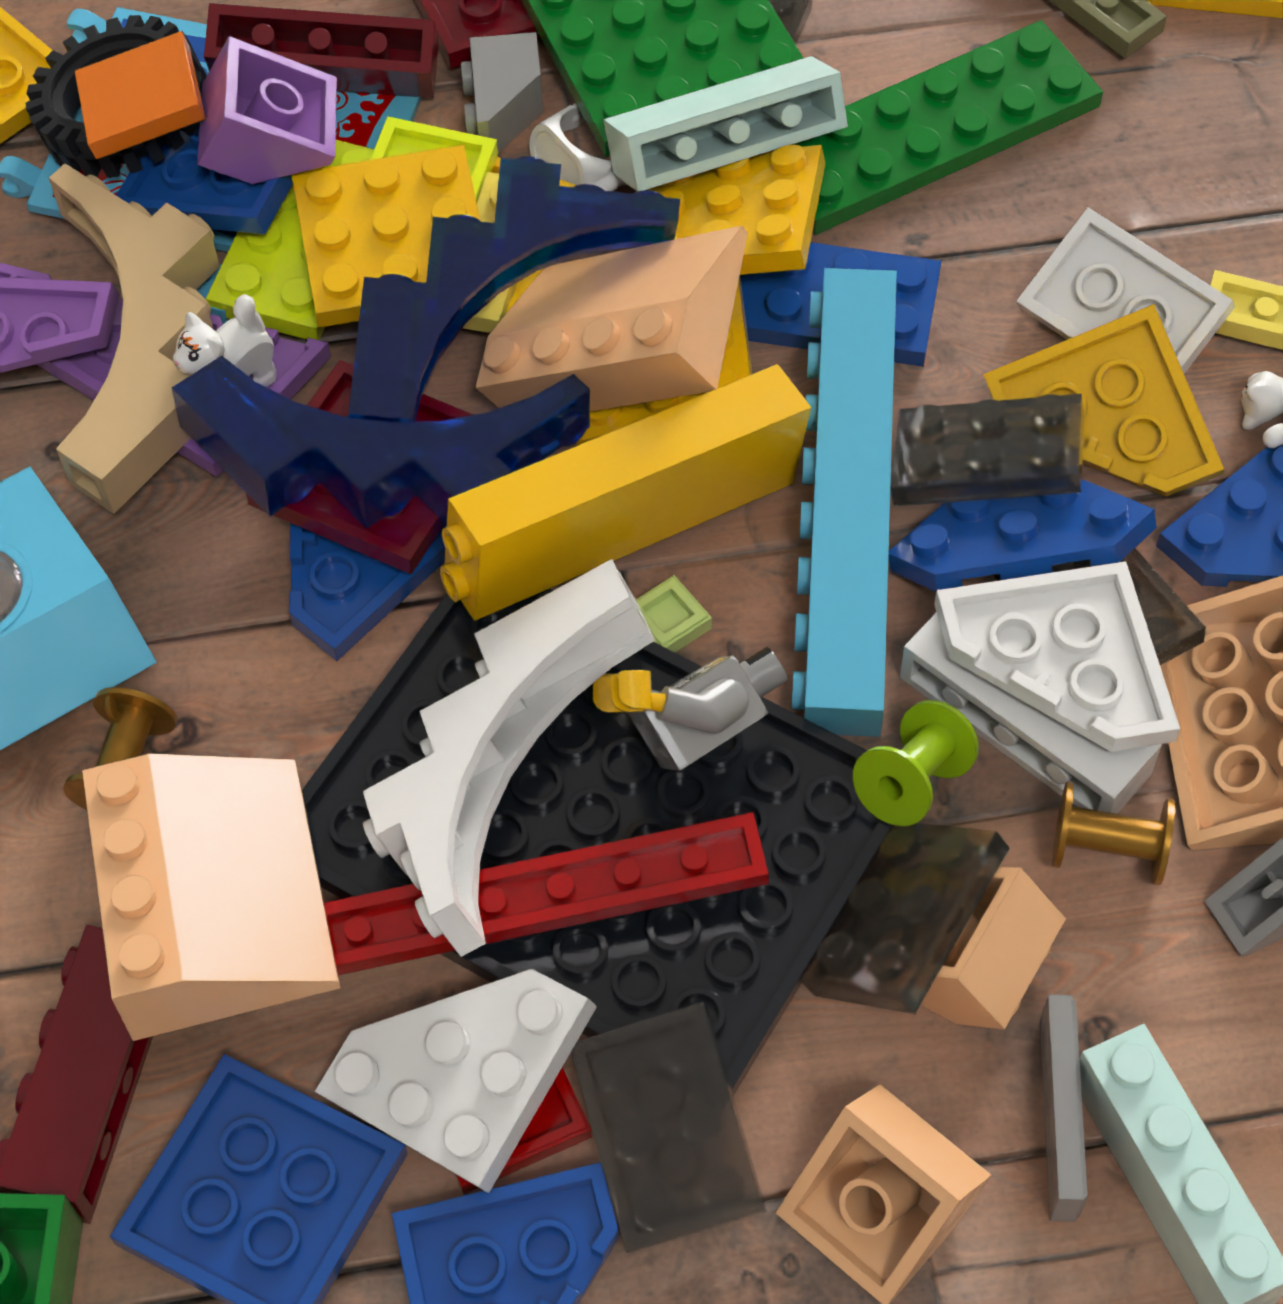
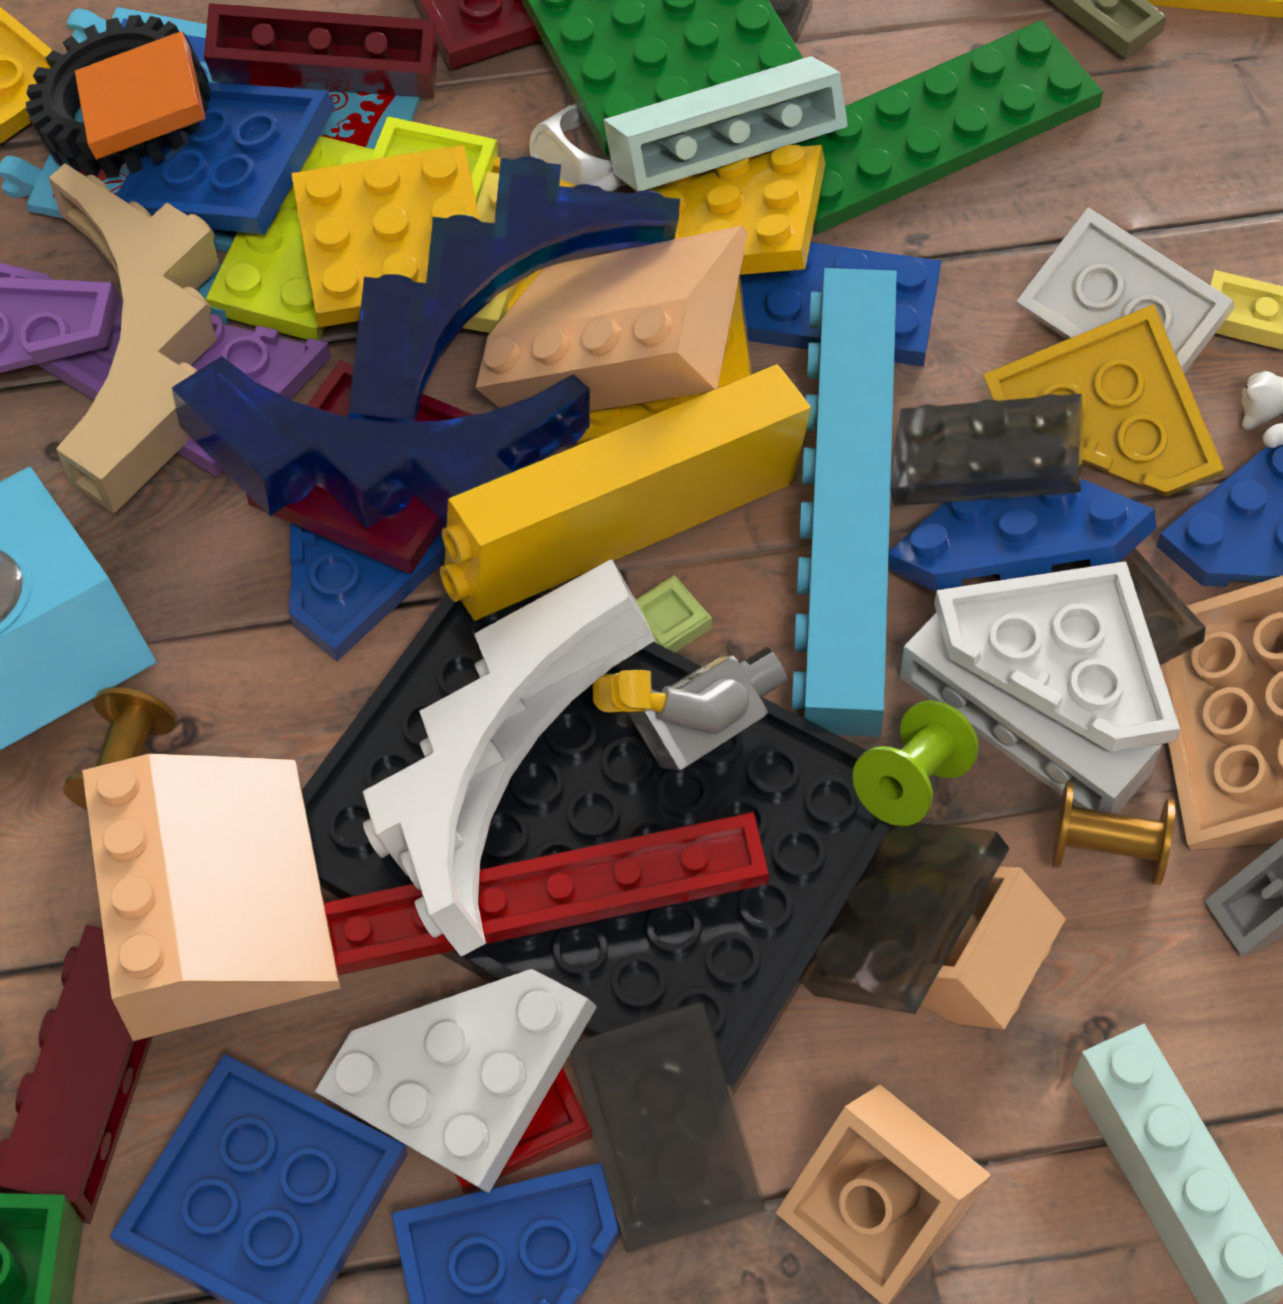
(239, 340): white animal -> none
(265, 115): medium lavender slope -> none
(505, 86): light grey slope -> none
(1063, 1108): light grey tile -> none

